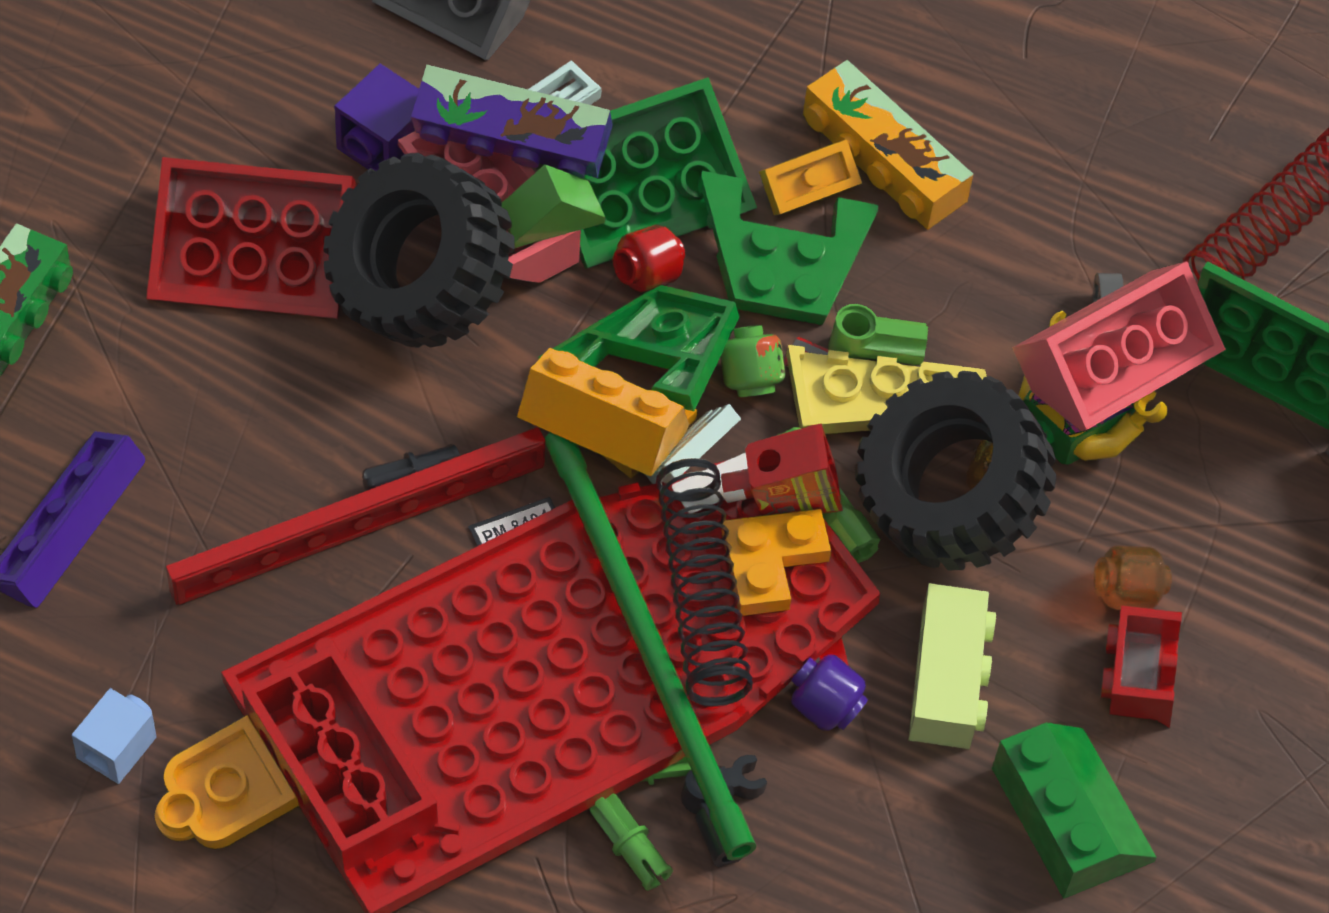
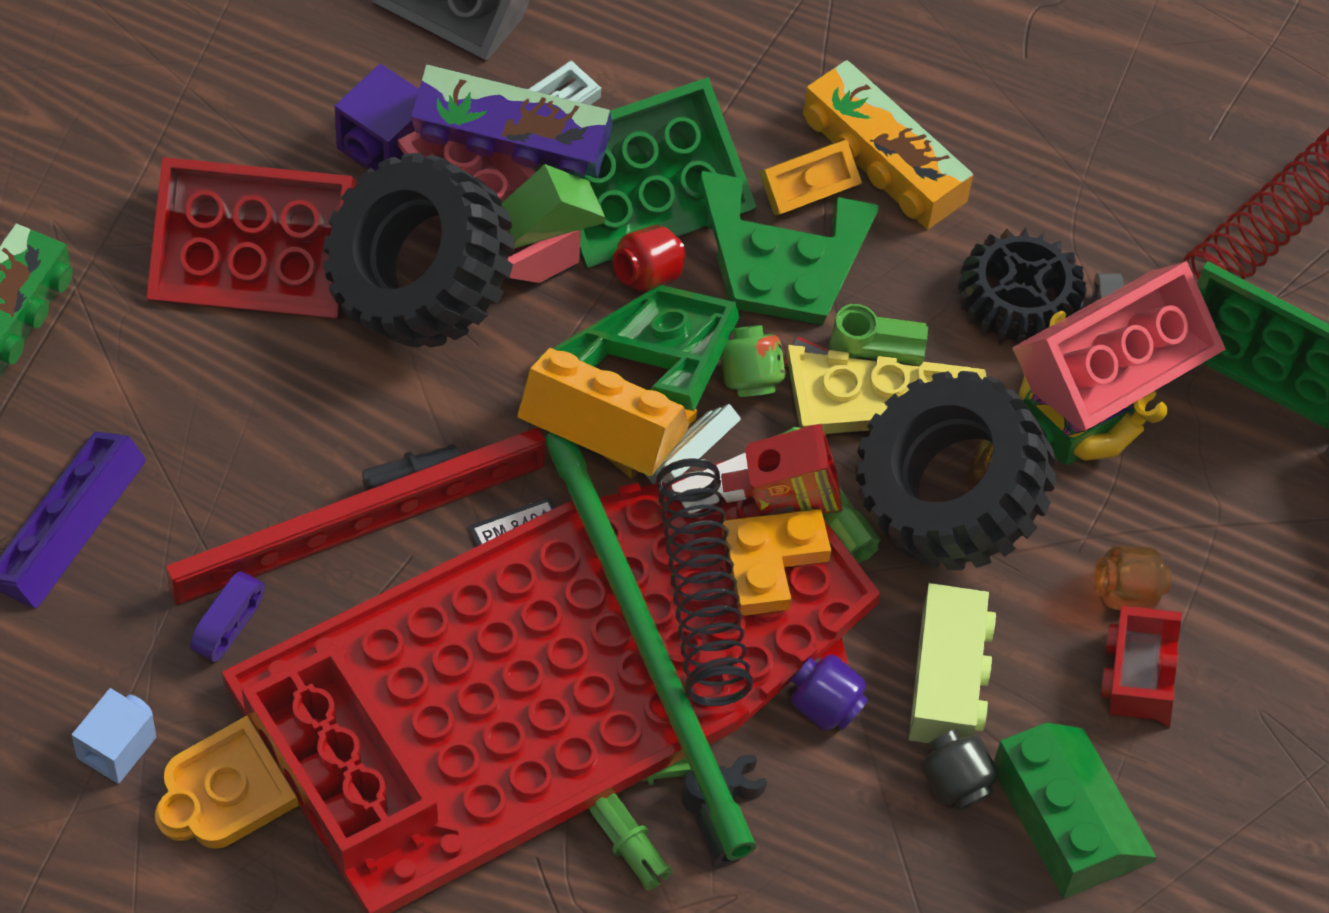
(227, 616): none -> dark purple beam
(960, 769): none -> pearl dark grey head
(1024, 273): none -> black gear

